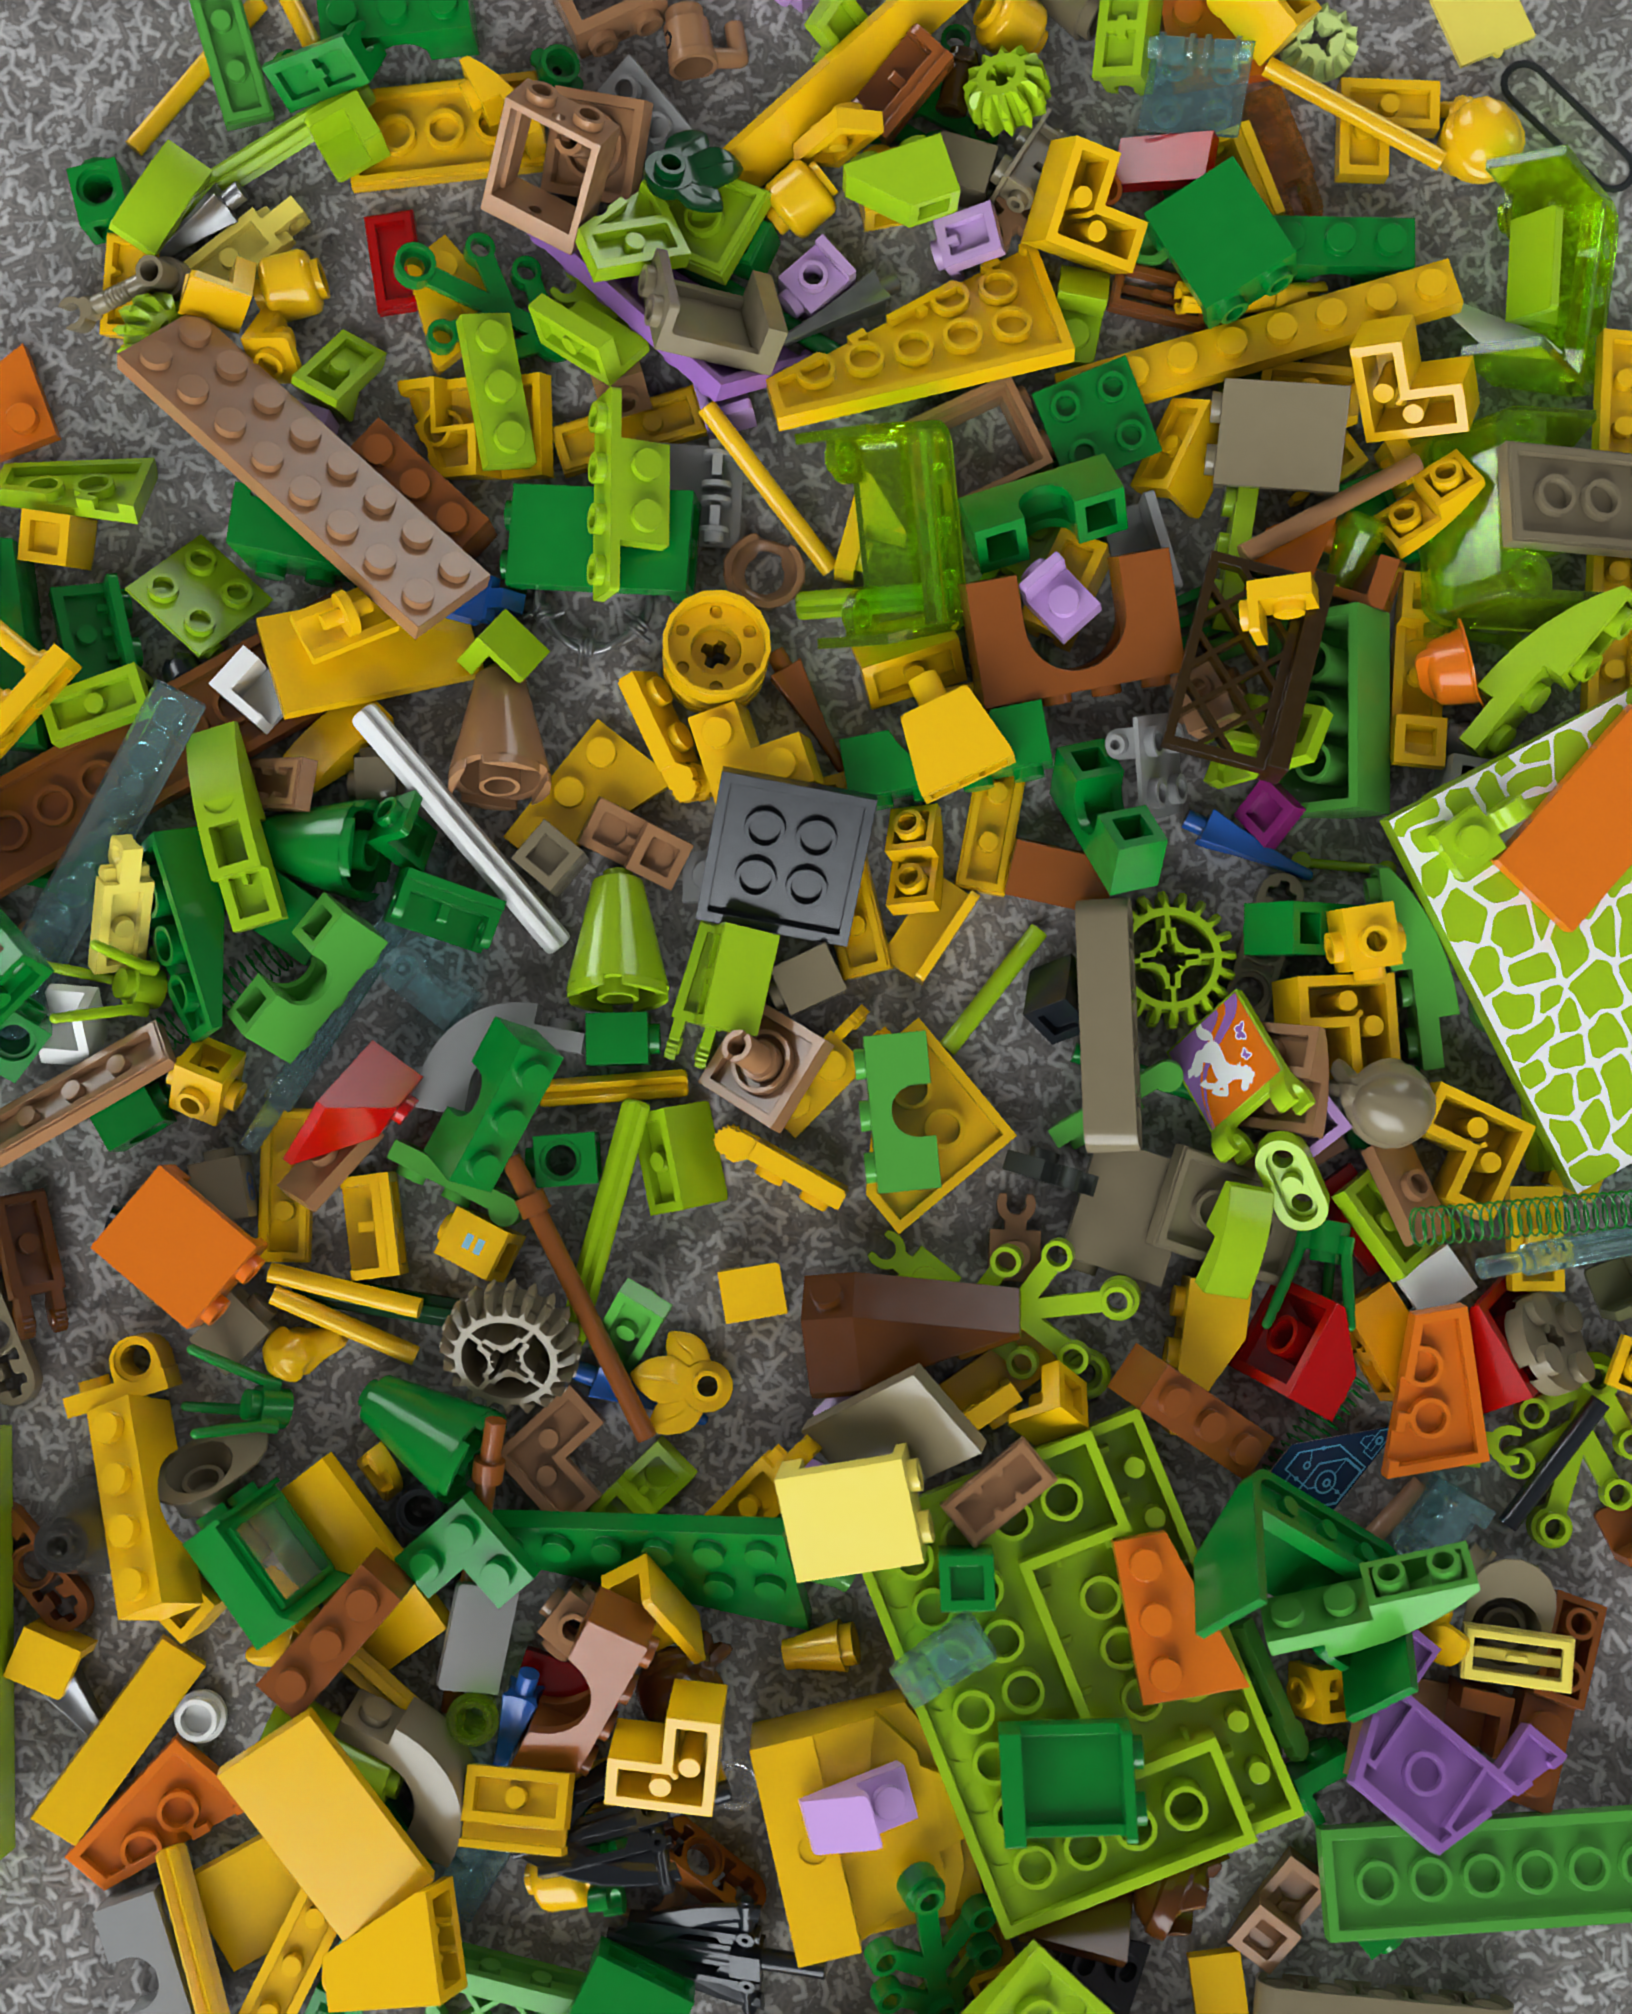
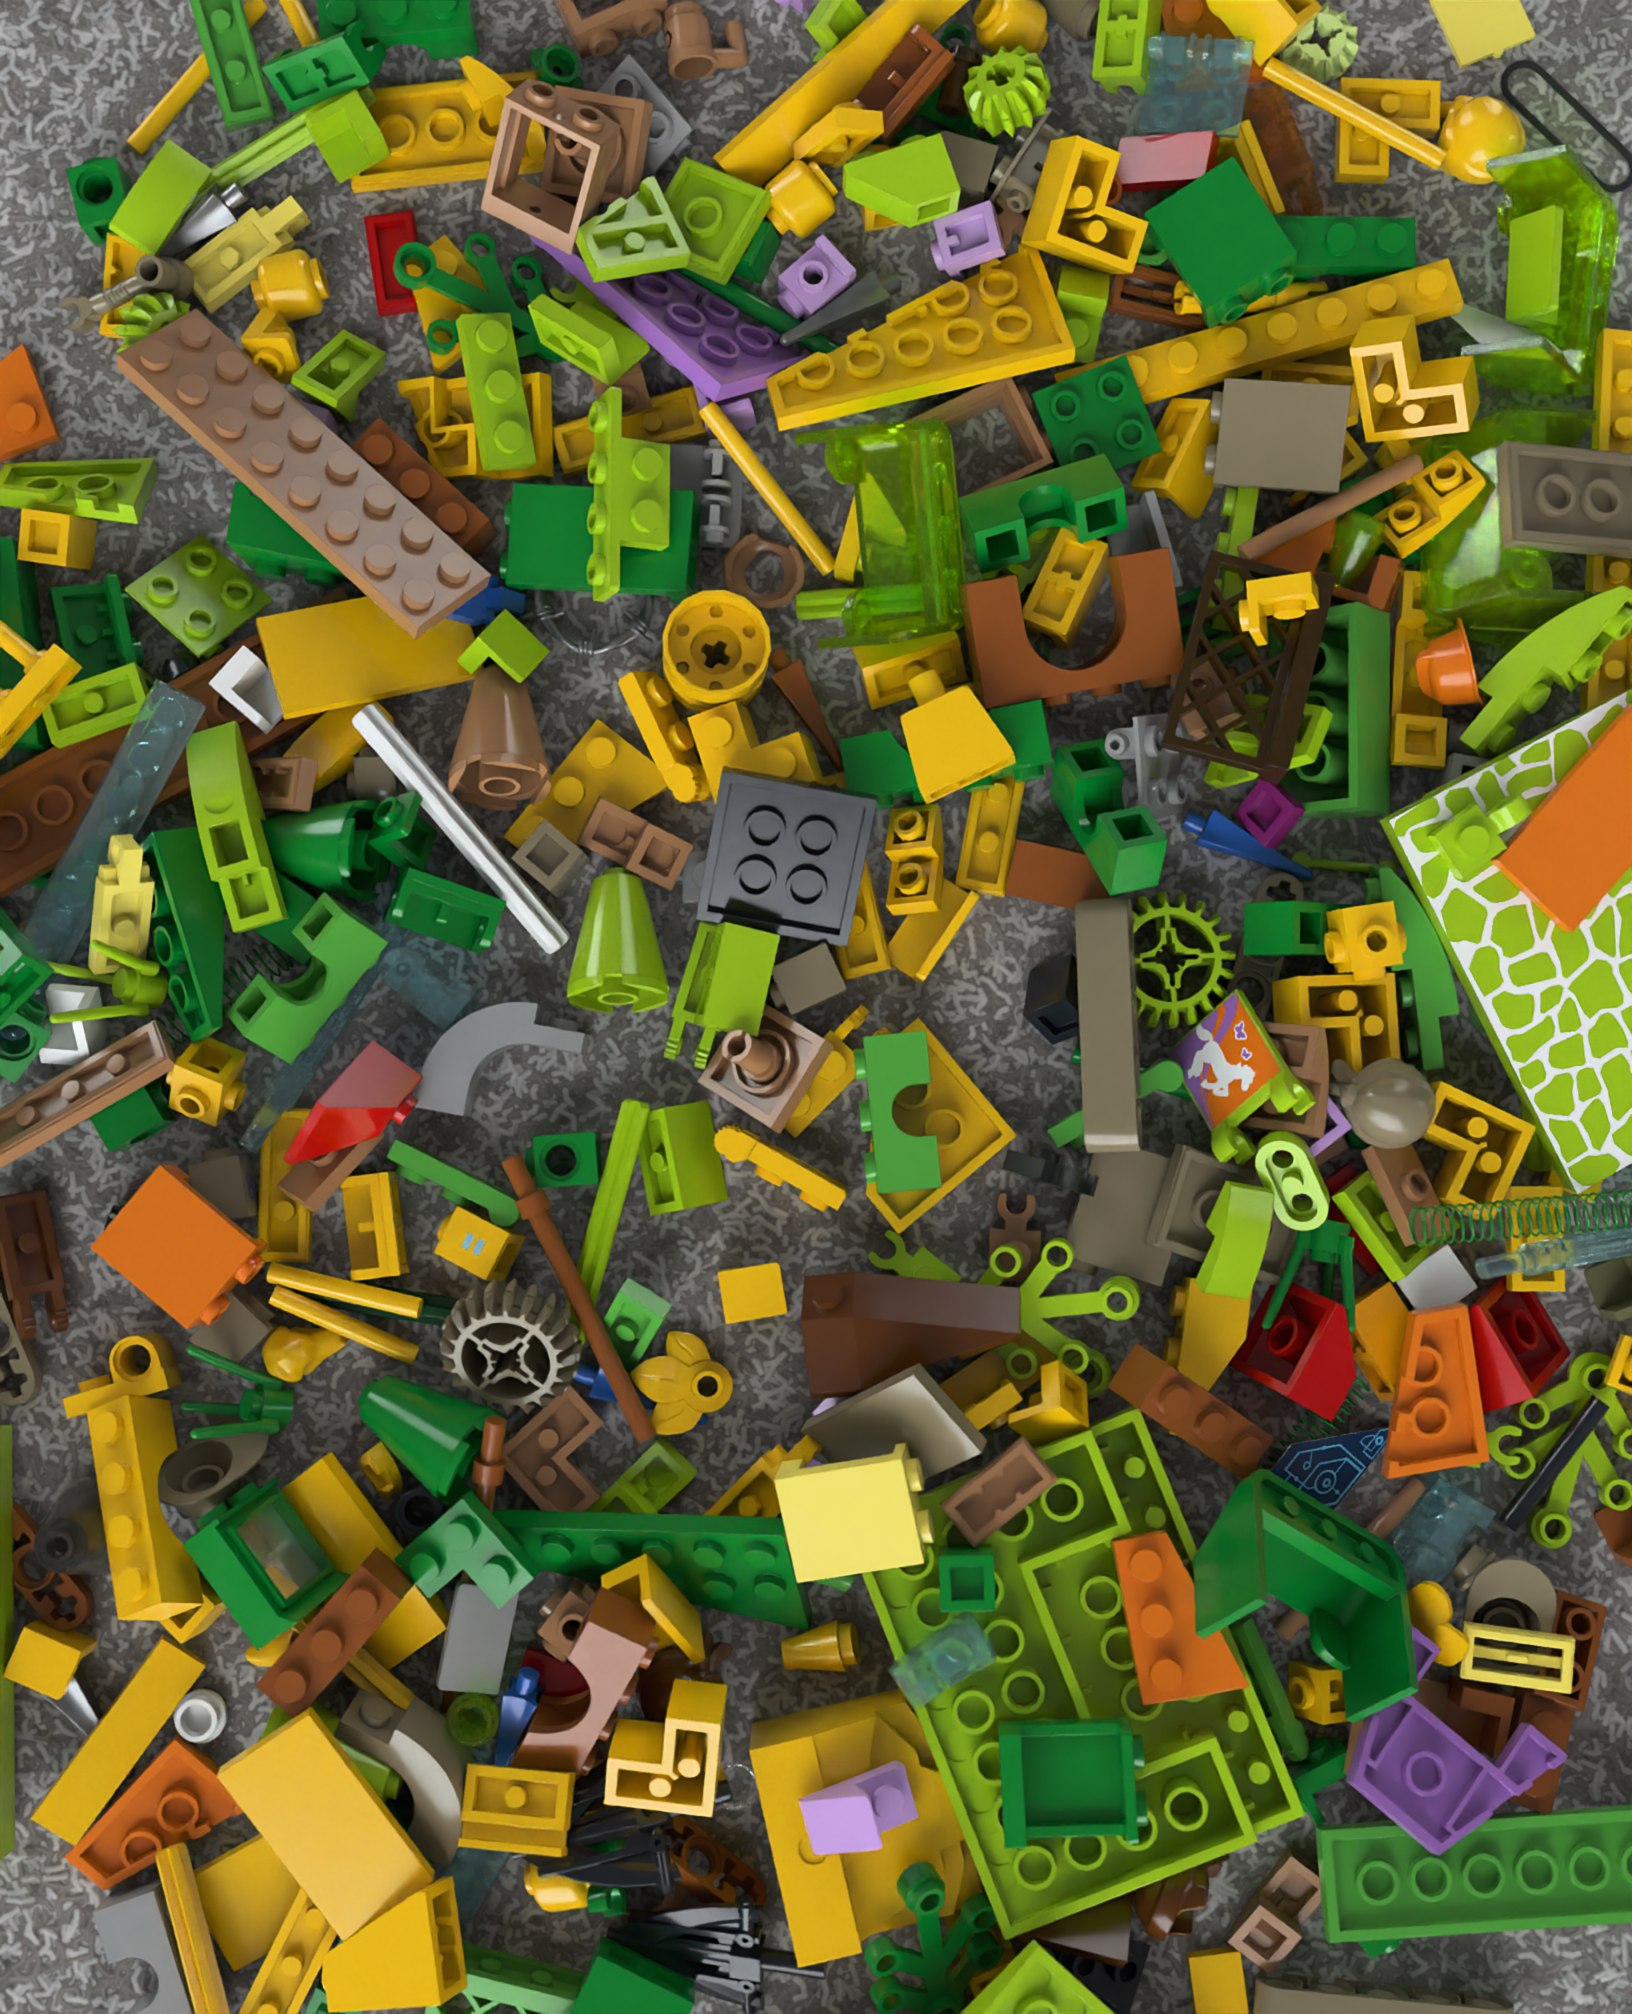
(217, 299): yellow panel -> none
(340, 624): yellow hips -> none
(515, 1074): green arch -> none
(616, 1088): yellow axle -> none
(621, 1039): green brick -> none
(691, 171): dark green plate -> none
(712, 323): dark tan panel -> none
(993, 989): lime bar -> none
(1057, 597): lavender bracket -> none
(1386, 1603): bright green slope -> none
(1549, 1341): dark tan plate -> none

